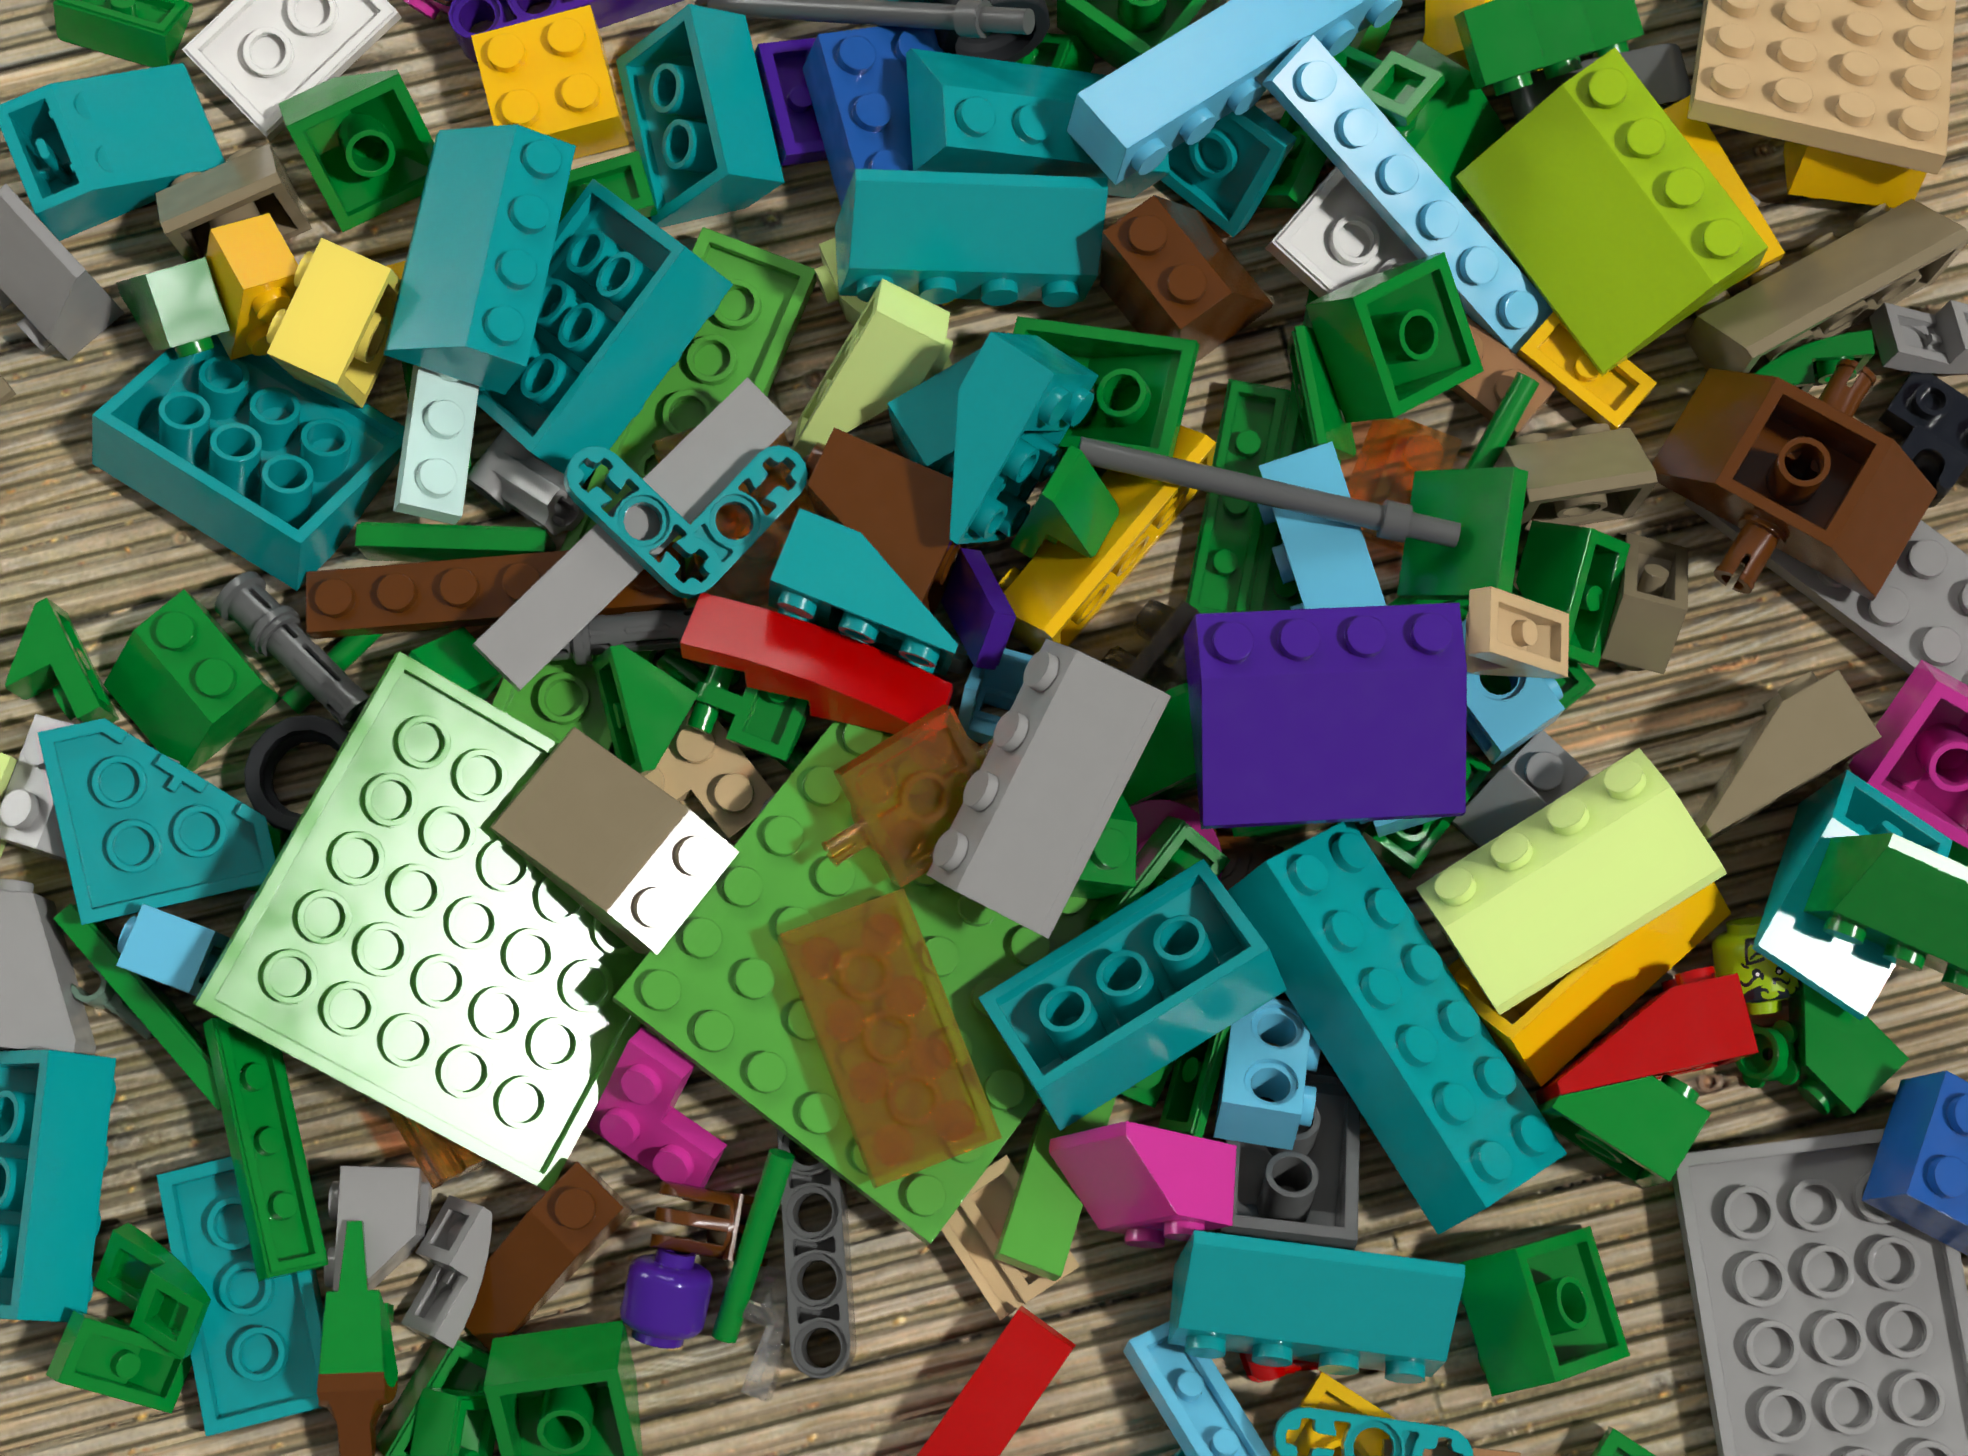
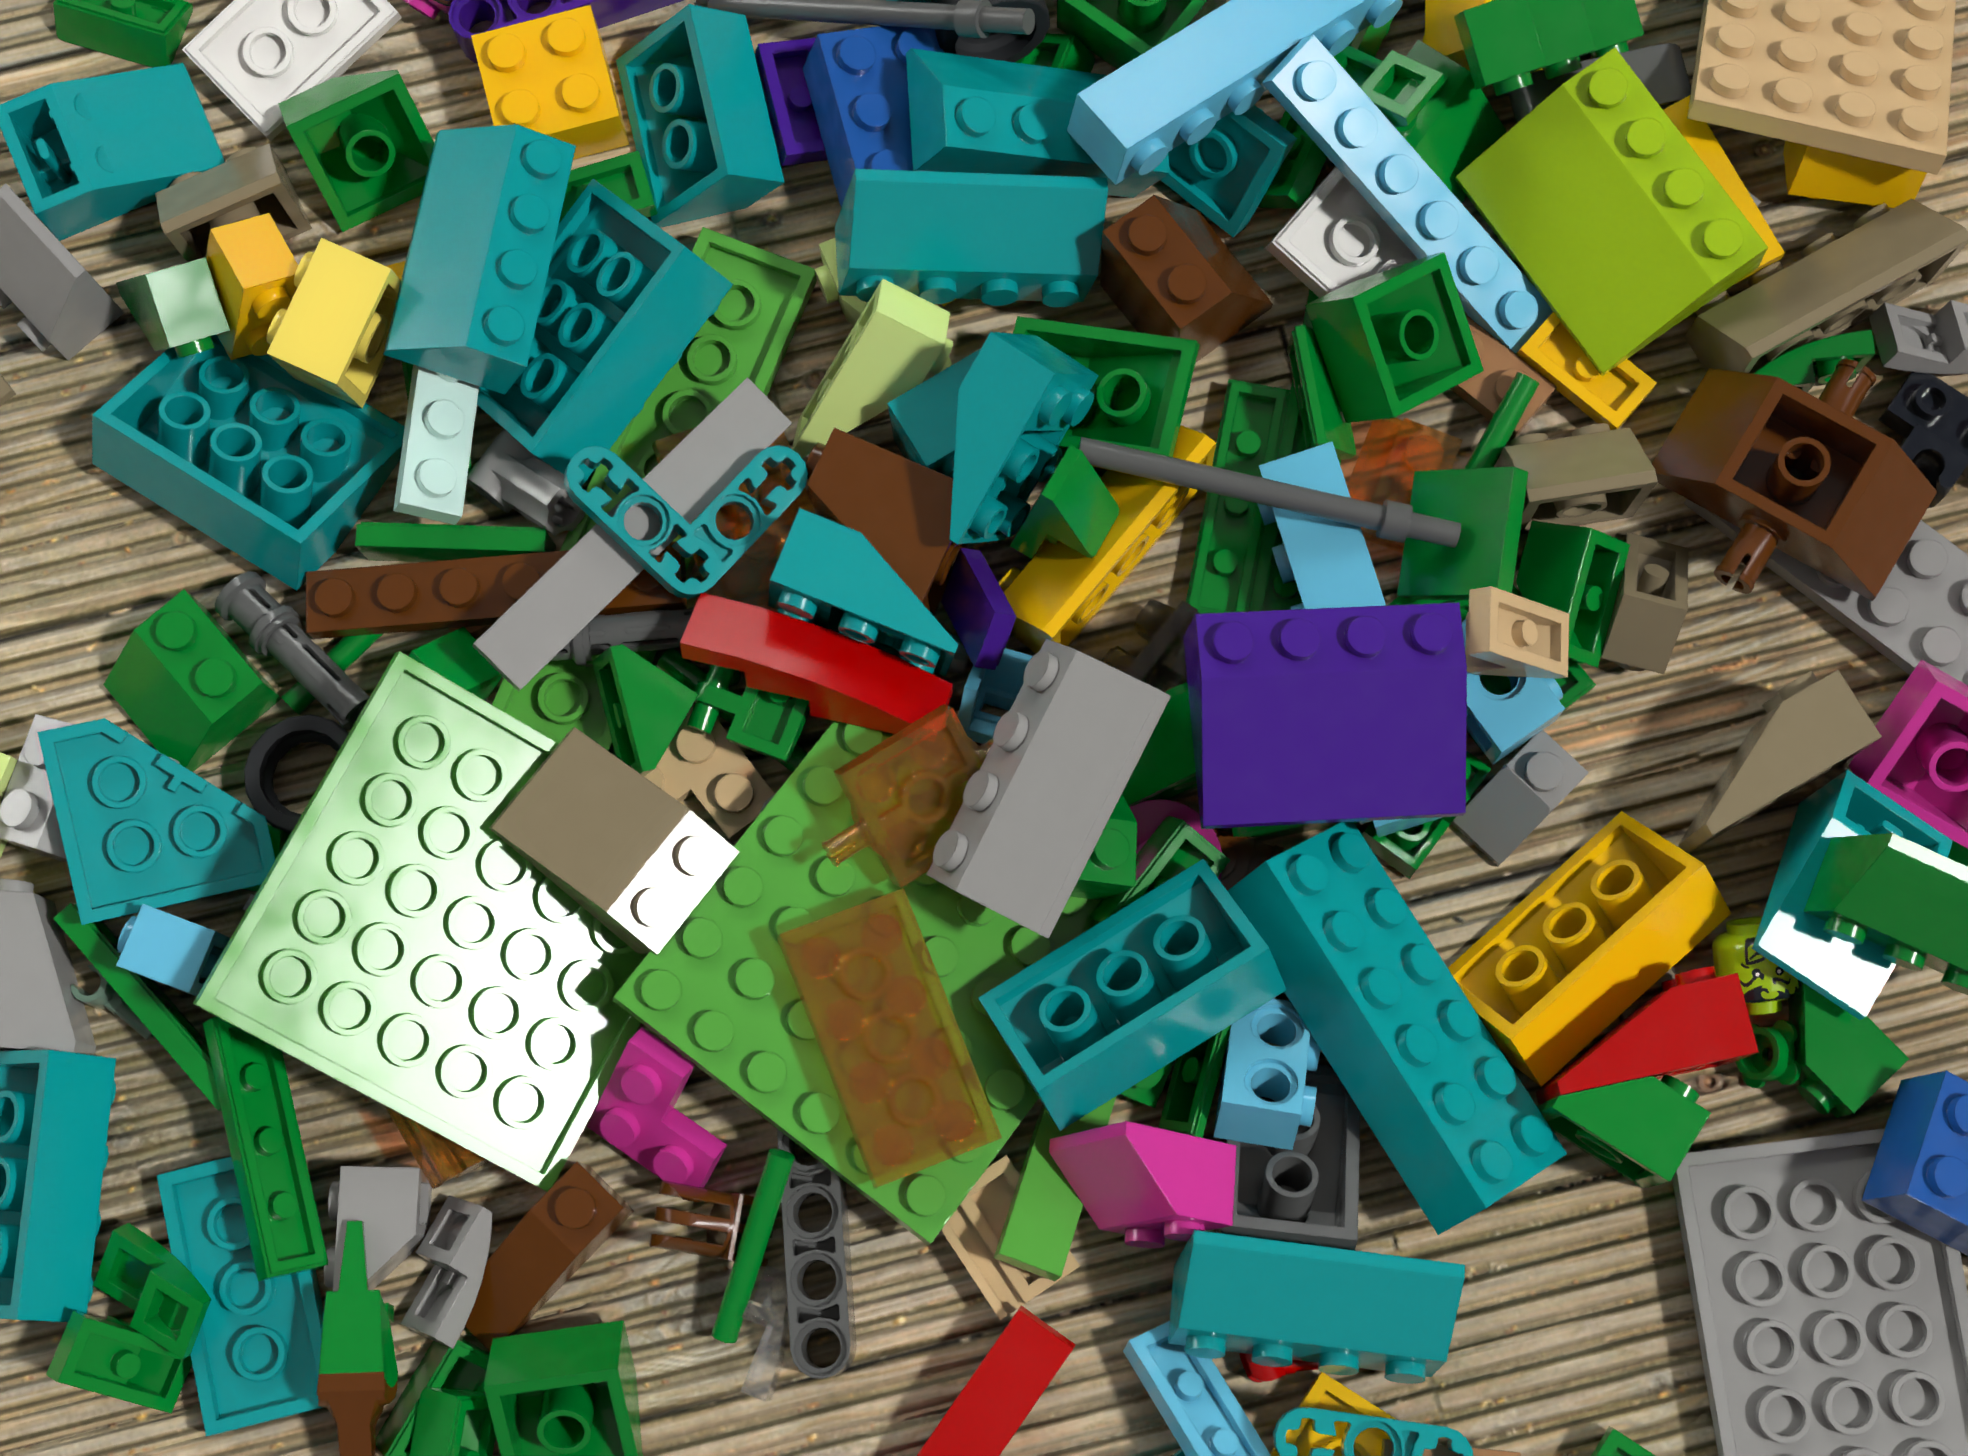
(55, 655): green slope -> none
(666, 1298): dark purple head -> none
(1542, 1312): green slope -> none
(1571, 880): yellowish green slope -> none

